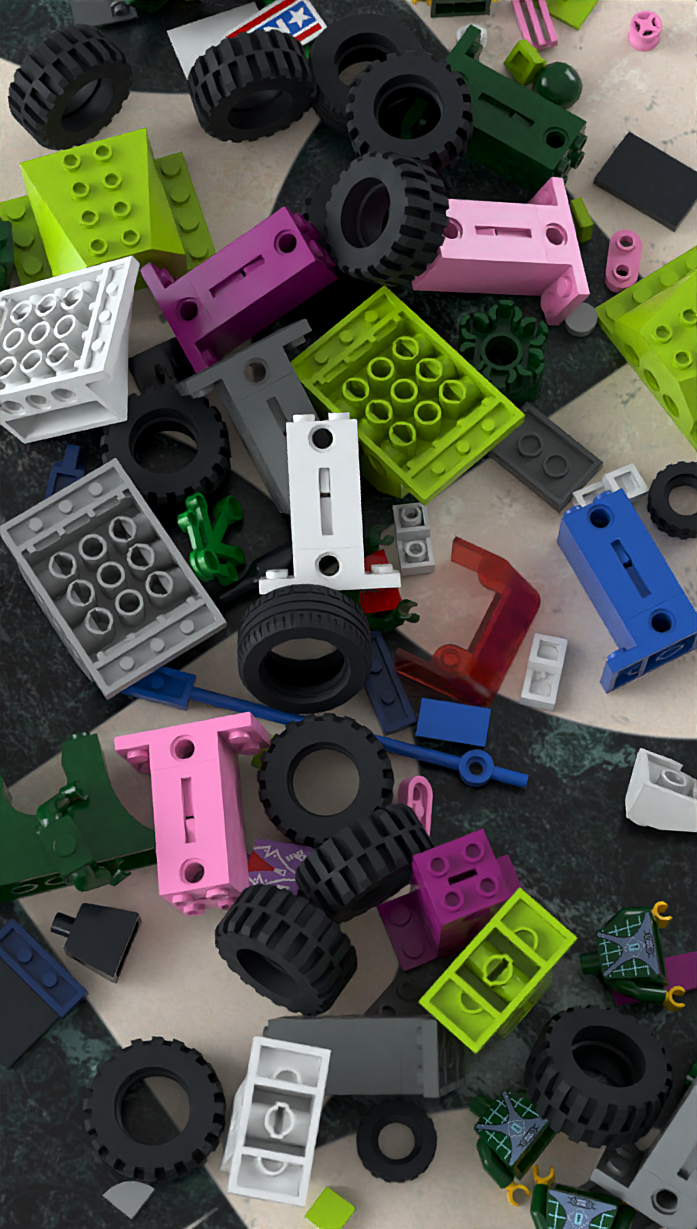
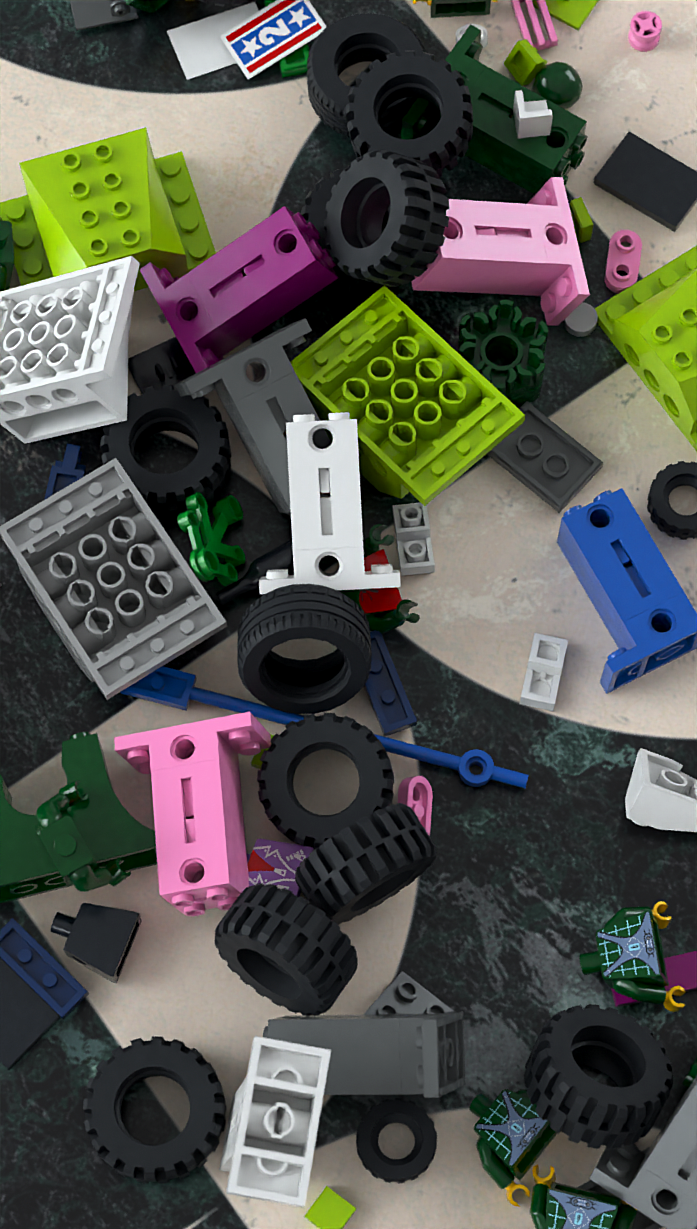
(70, 87): black tyre -> none
(129, 1196): light grey tile -> none
(251, 85): black tyre -> none
(449, 900): magenta brick -> none
(453, 722): blue hinge -> none
(479, 672): clear red windscreen -> none
(499, 973): lime brick -> none
(531, 117): none -> white panel
(625, 478): white slope -> none

